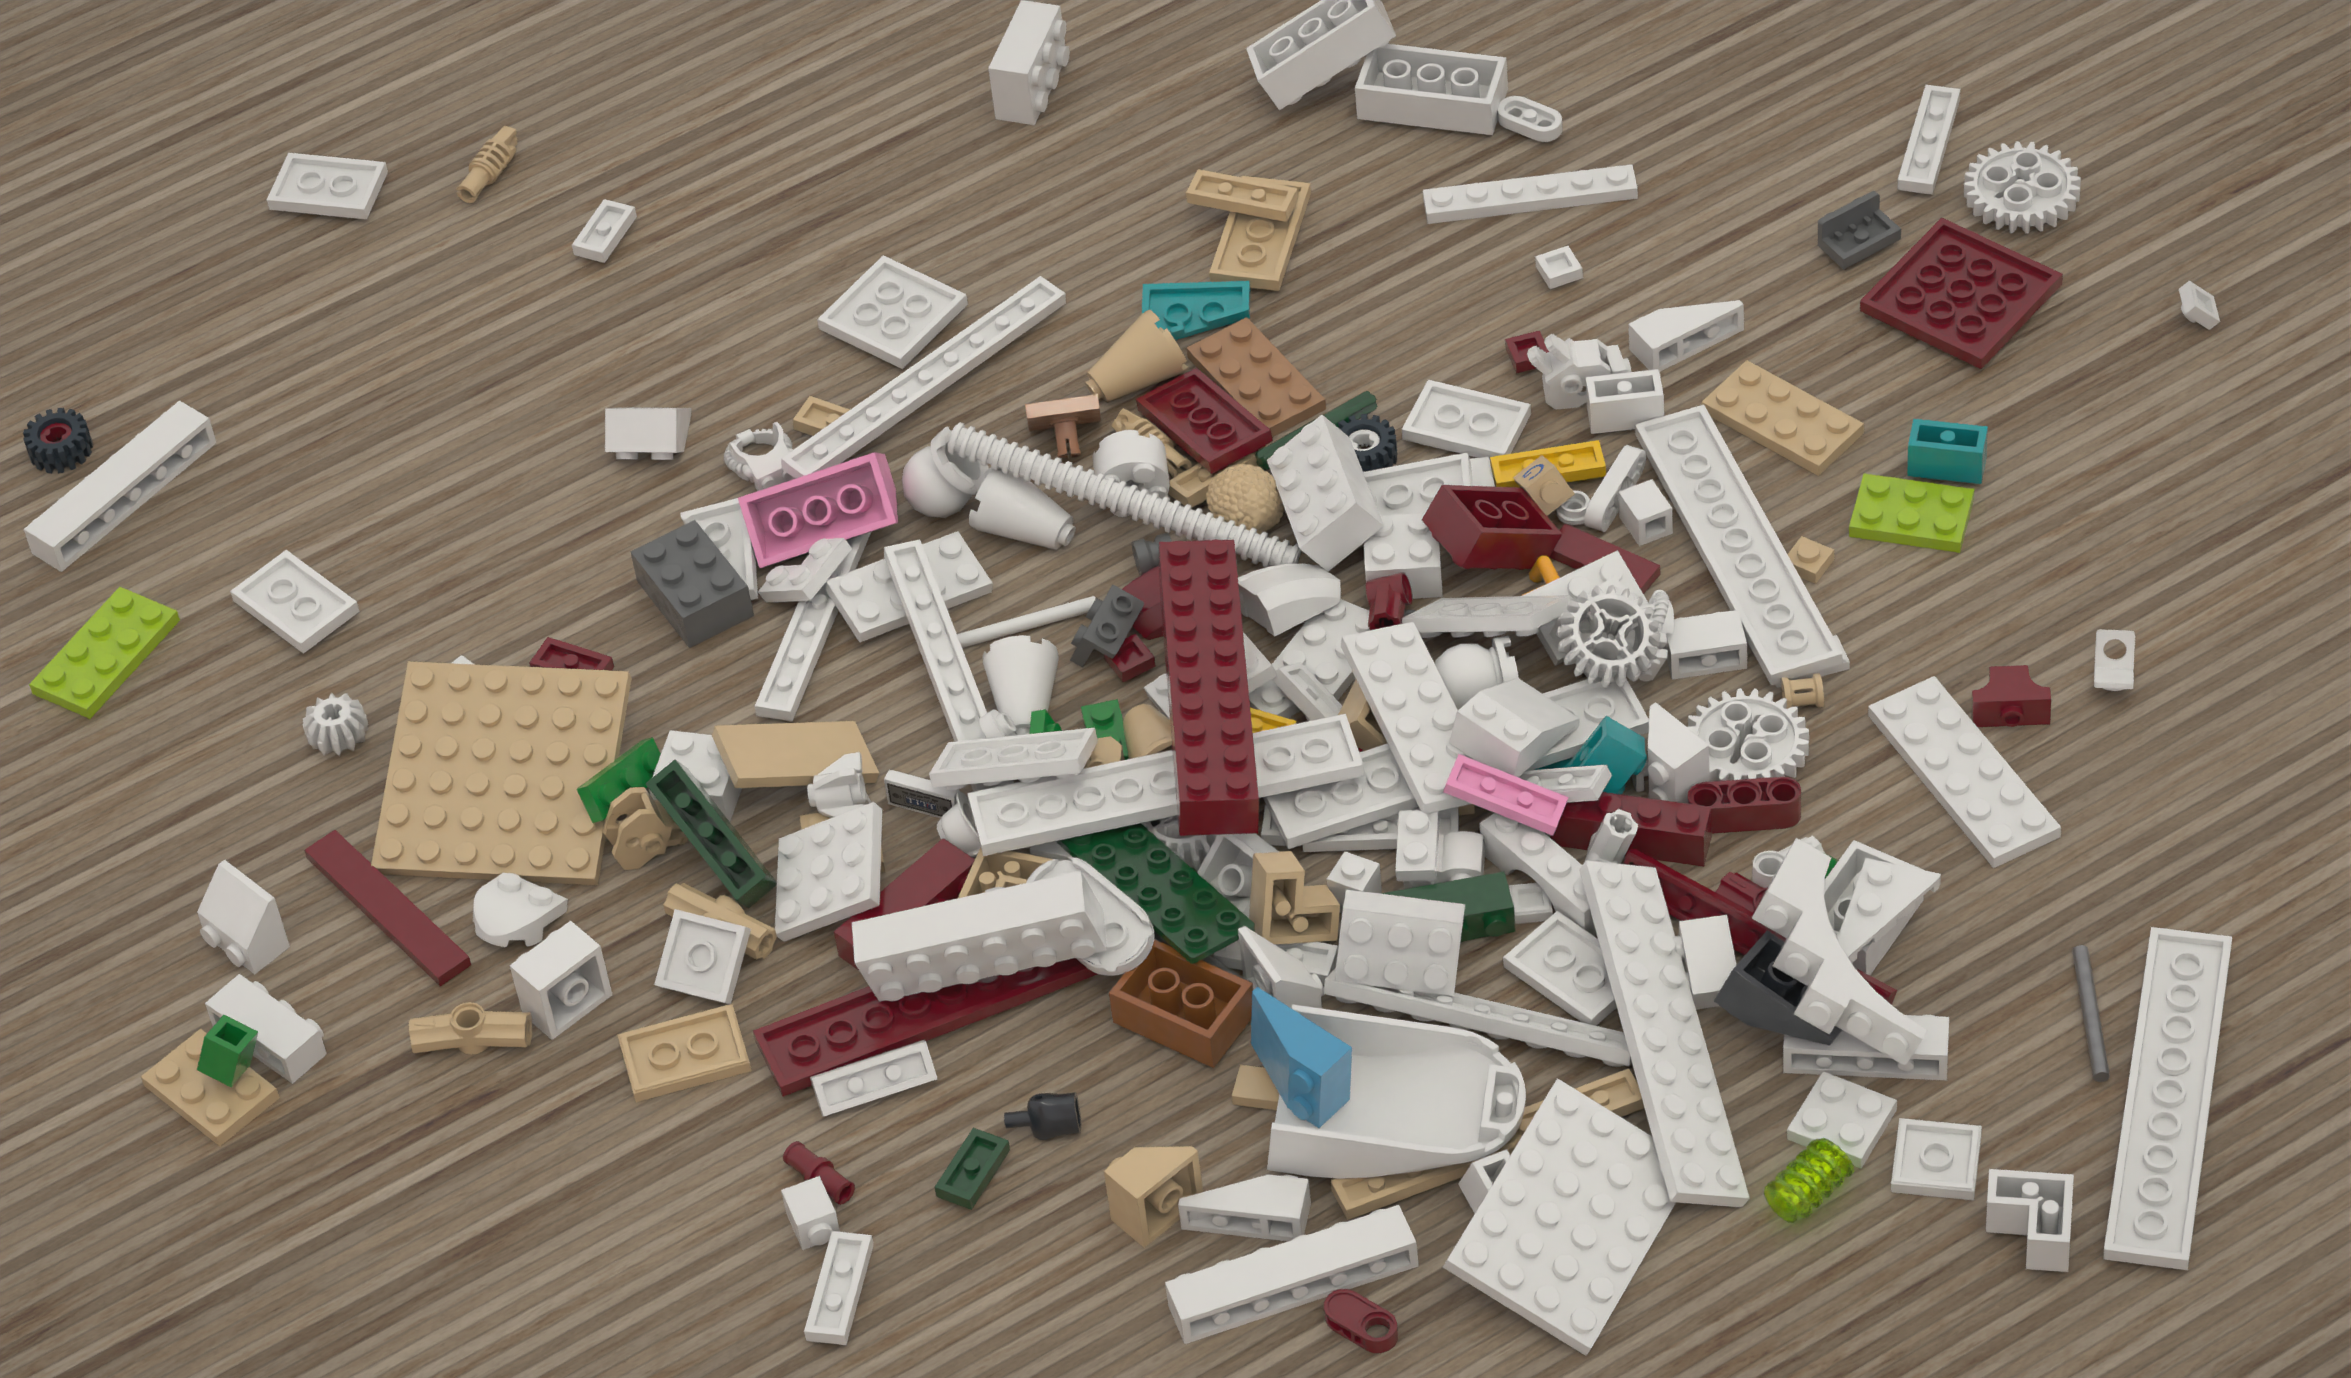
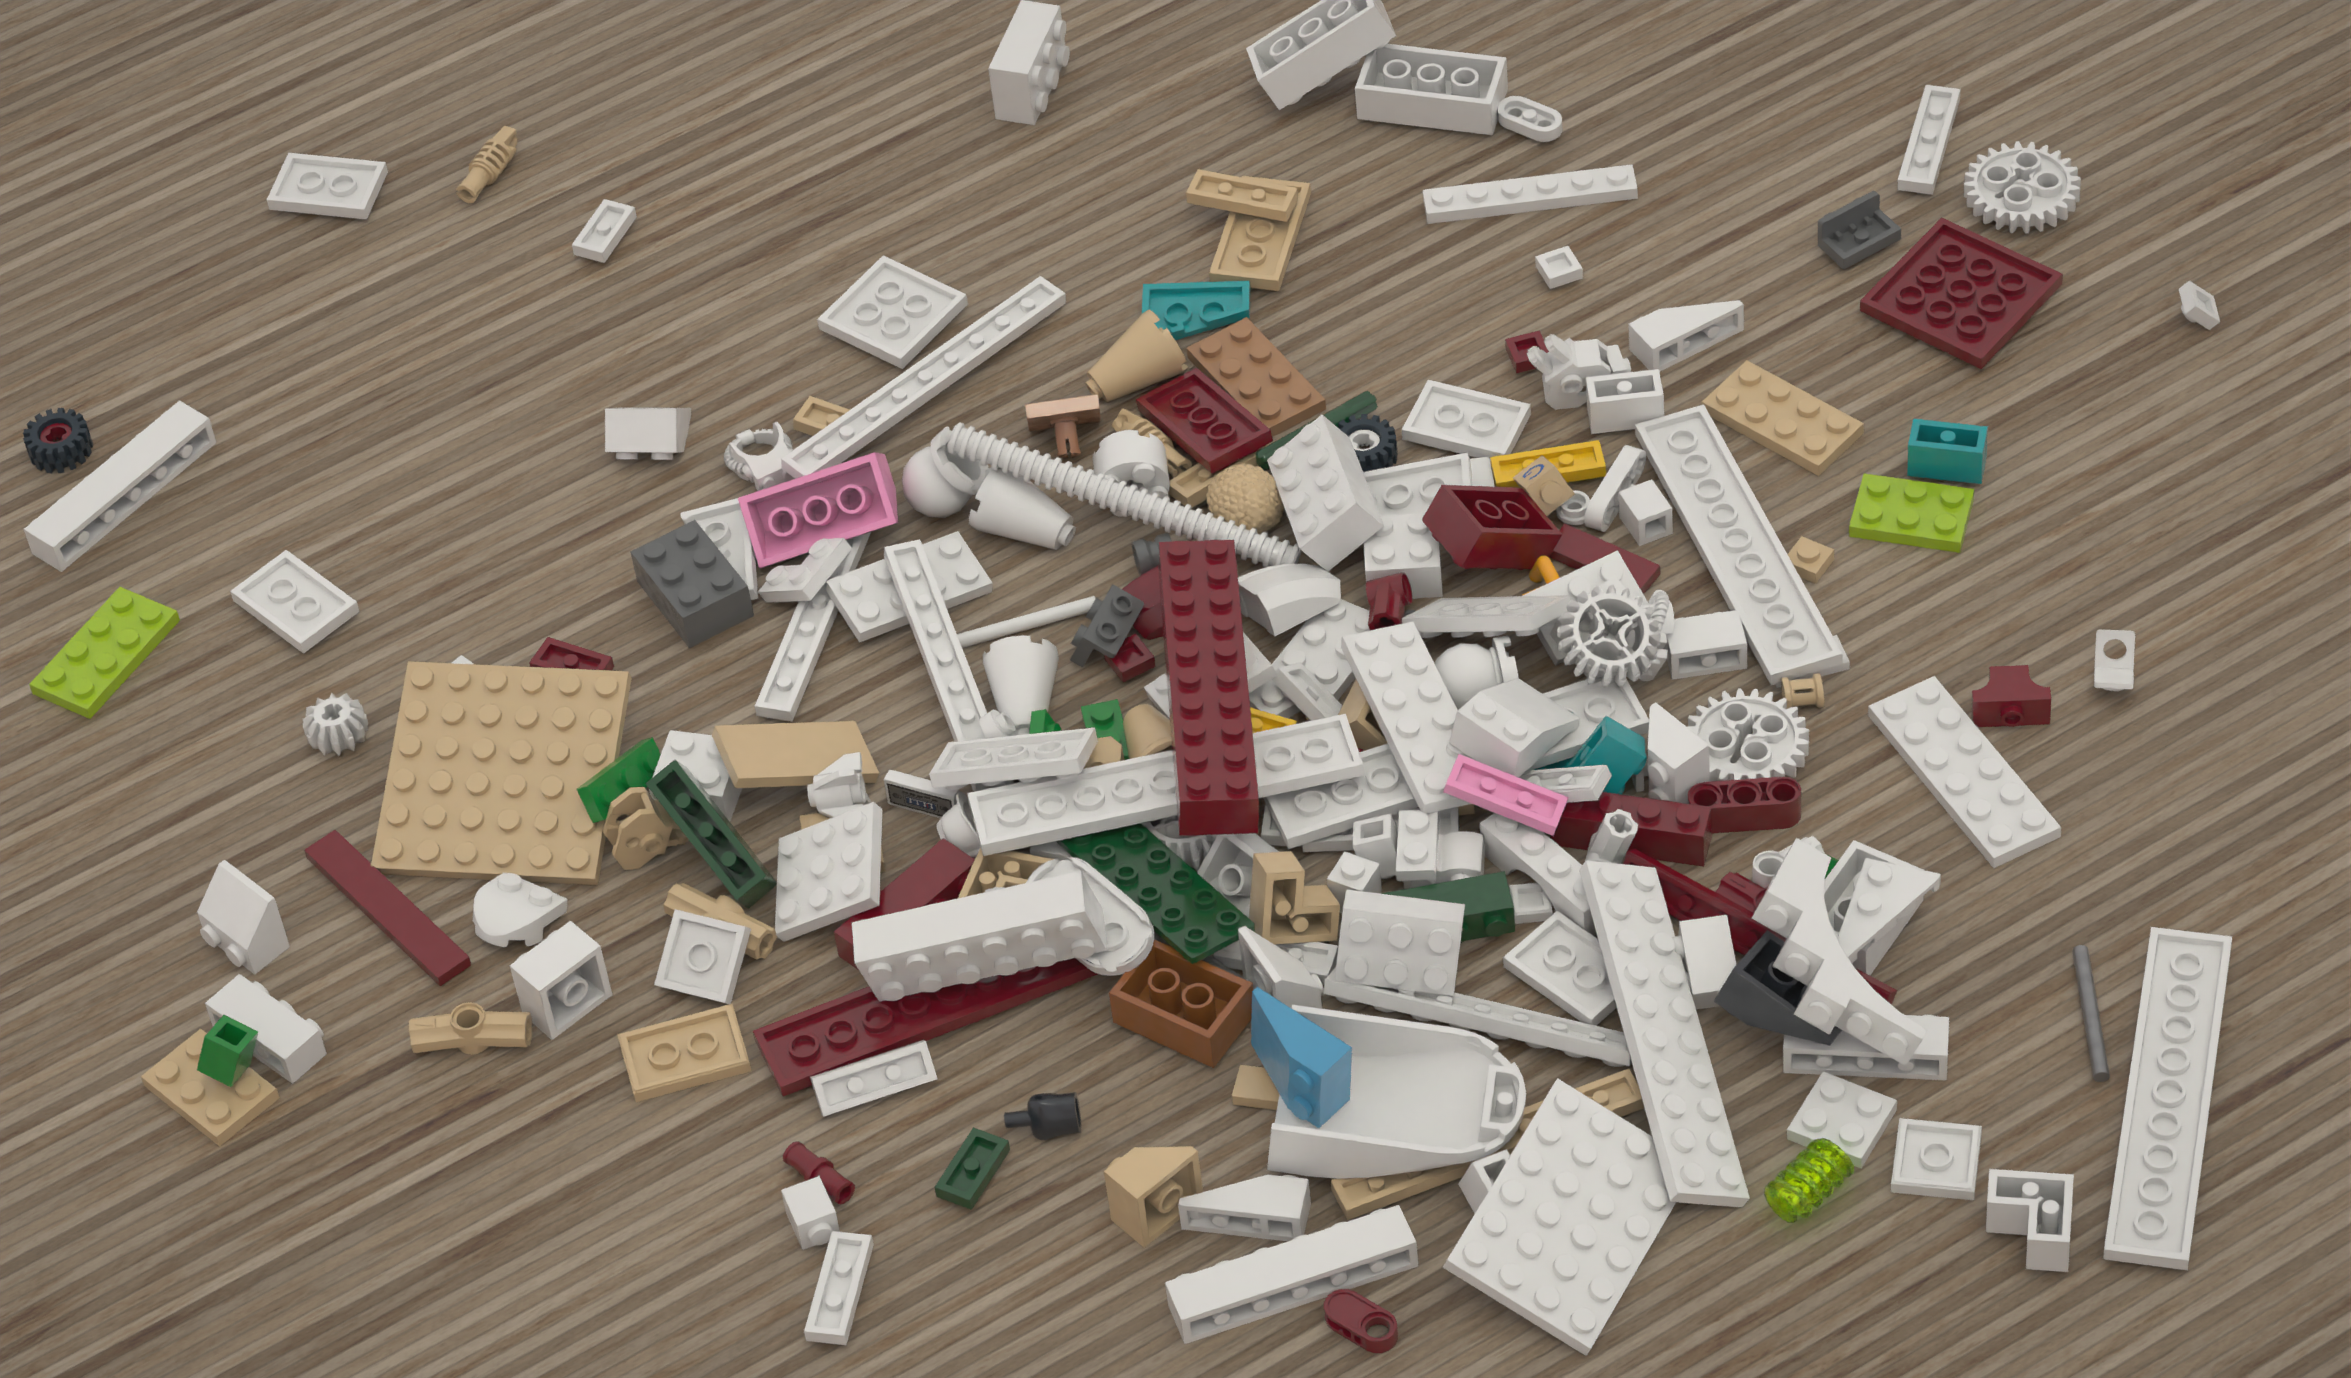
(1377, 841): none -> white brick

